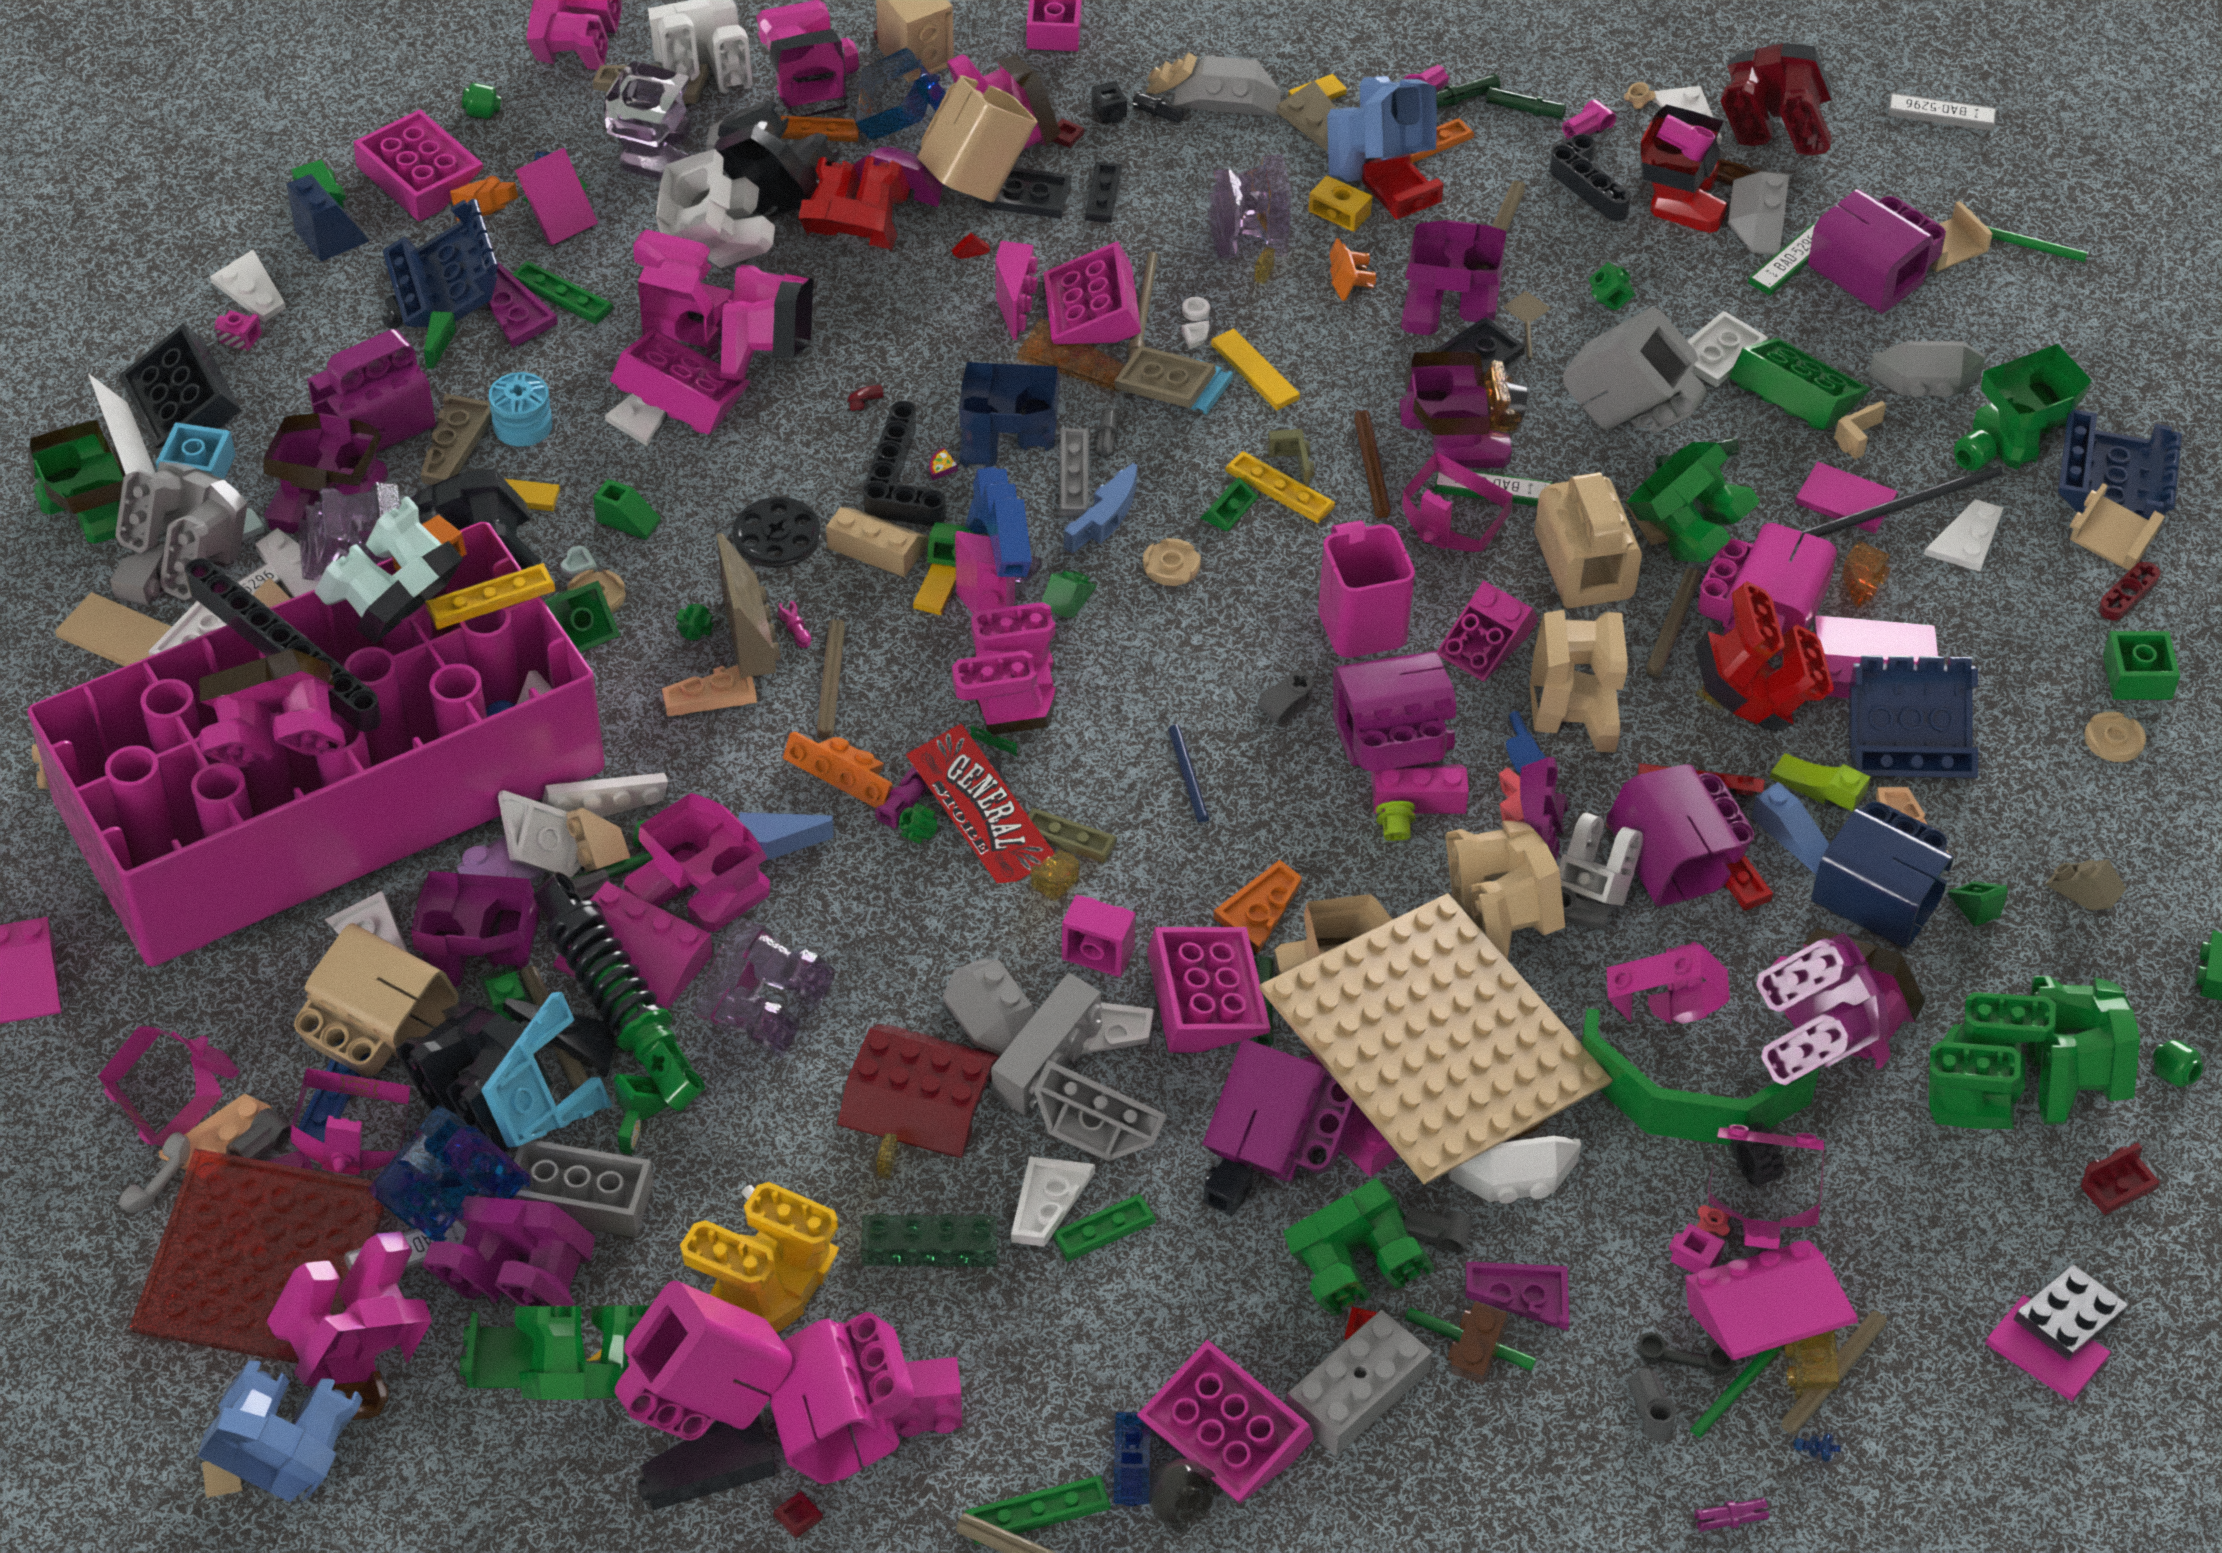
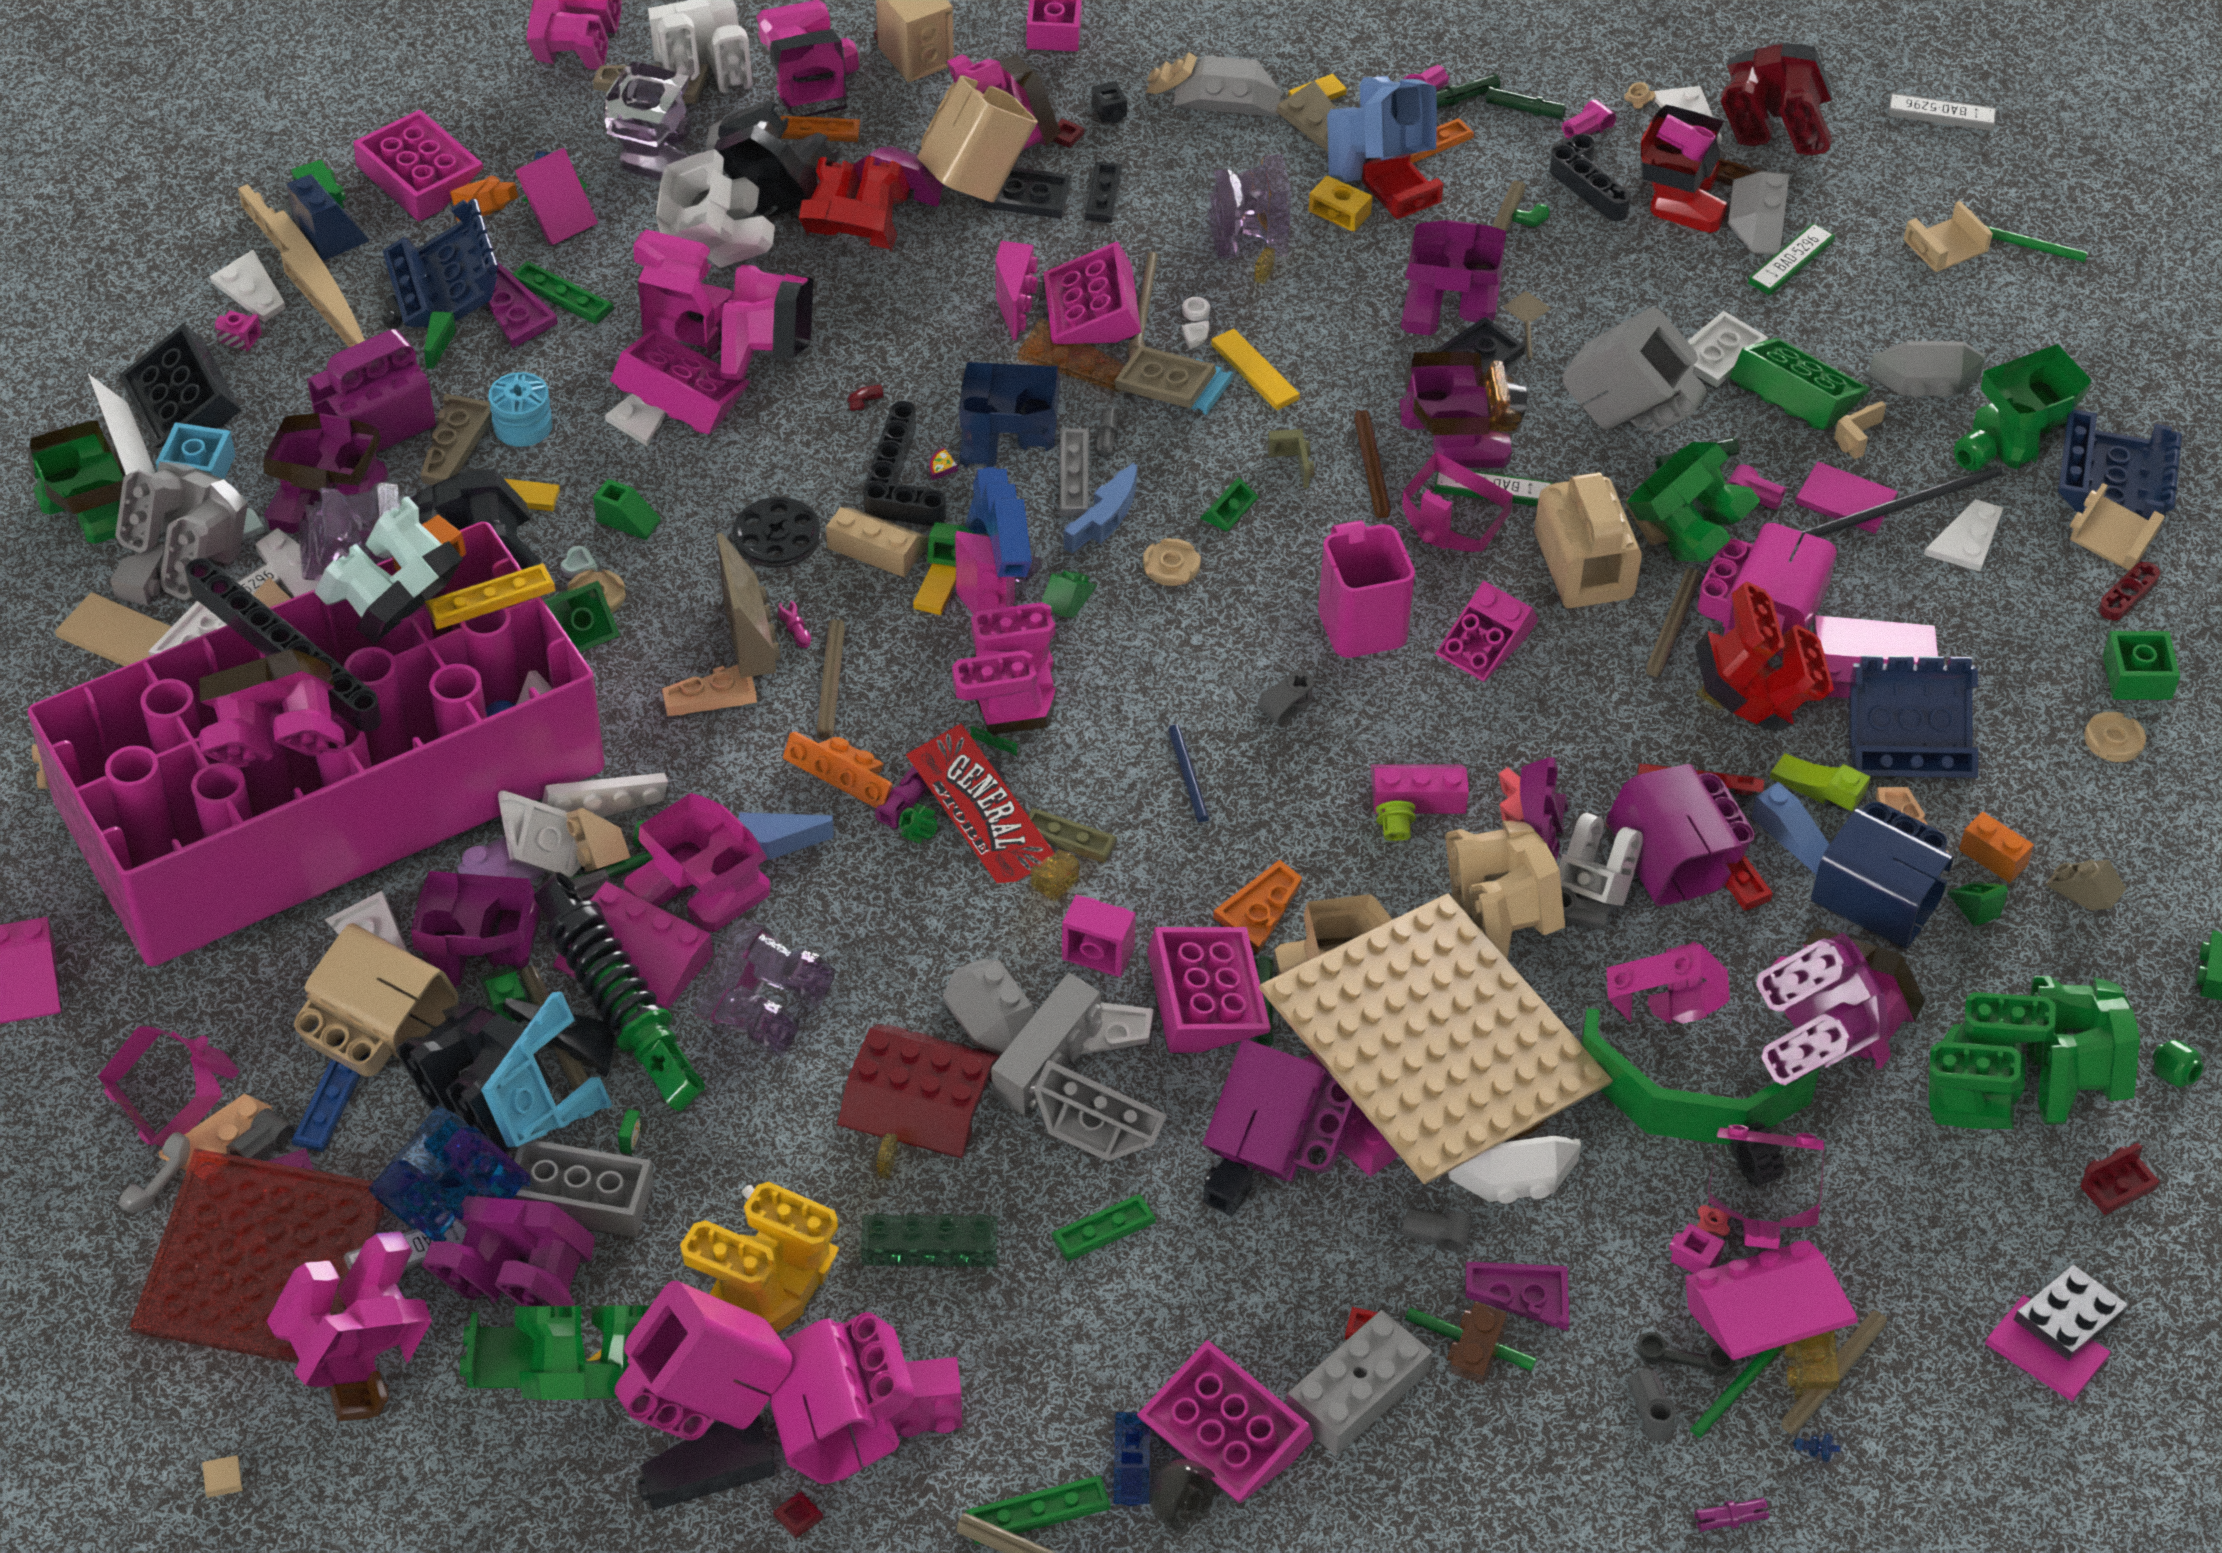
(268, 1449): medium blue piece -> none
(303, 266): none -> tan slope
(343, 1137): dark pink piece -> none
(480, 100): green head -> none
(638, 1094): green slope -> none
(694, 621): green gear -> none
(912, 108): clear blue piece -> none
(970, 247): red tile -> none
(986, 73): none -> dark pink brick
(1047, 1197): white wing -> none
(1158, 107): black axle -> none
(1280, 487): yellow tile -> none
(1344, 269): orange connector -> none
(1345, 1226): green piece -> none
(1394, 711): magenta piece -> none
(1522, 748): blue piece -> none
(1532, 218): none -> green arm
(1574, 694): tan piece -> none
(1611, 286): green brick -> none
(1769, 493): none -> dark pink piece
(1863, 571): clear orange slope -> none
(1875, 248): magenta piece -> none
(1996, 847): none -> orange brick

